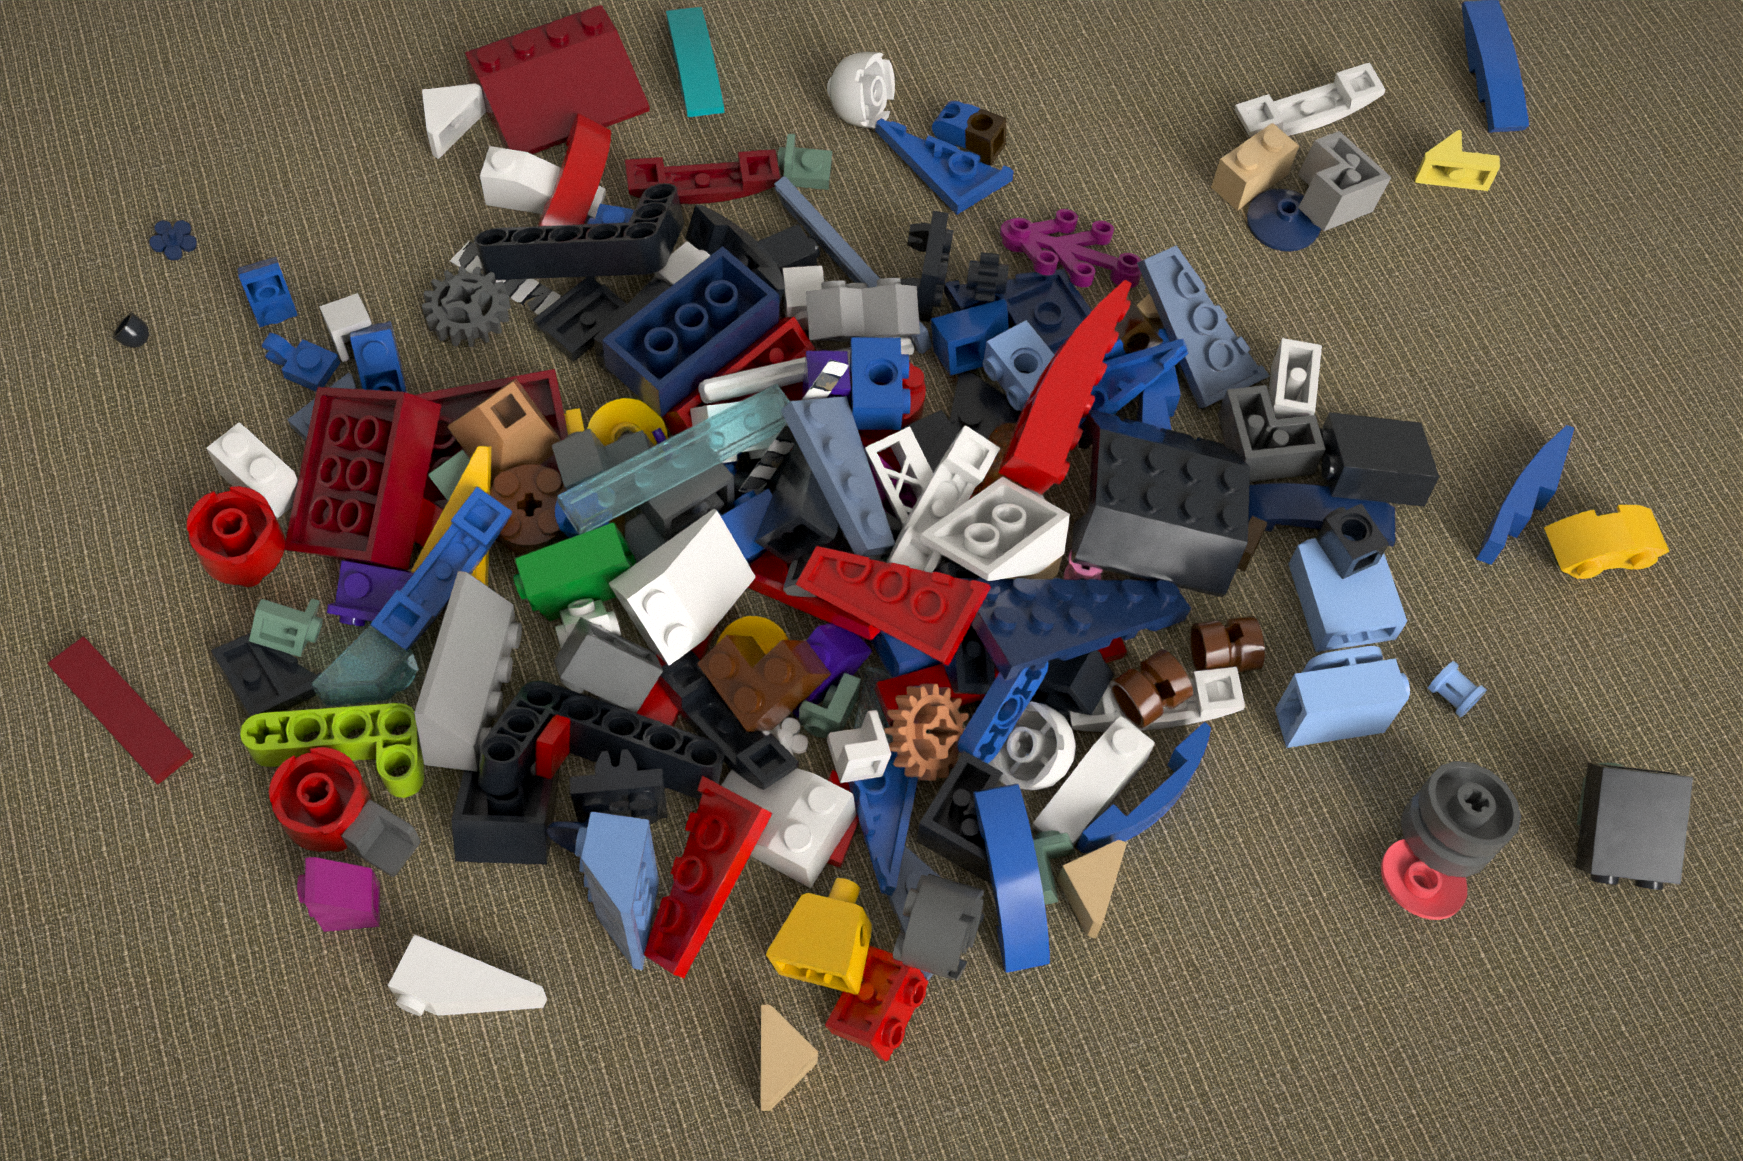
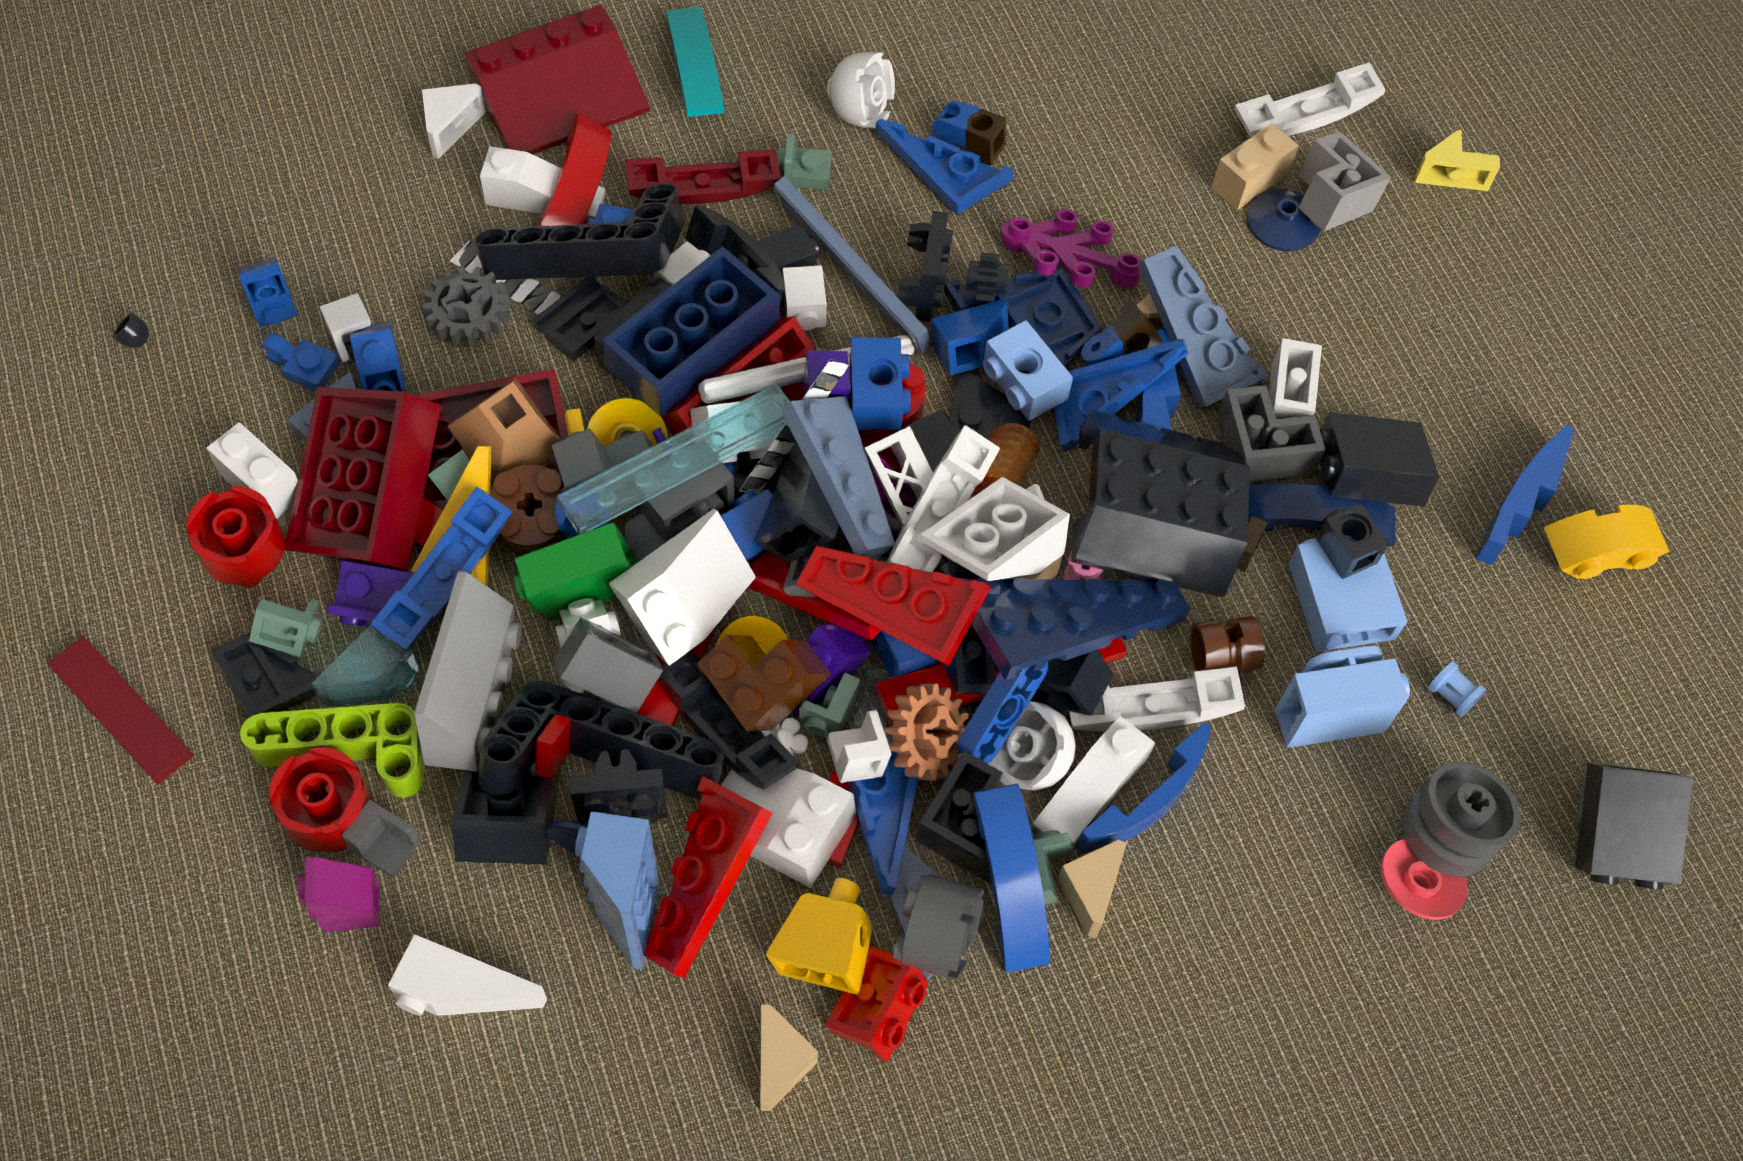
(173, 239): dark blue plant -> none
(858, 311): light grey brick -> none
(1063, 397): red slope -> none
(1157, 685): reddish brown wheel -> none
(1495, 65): blue slope -> none

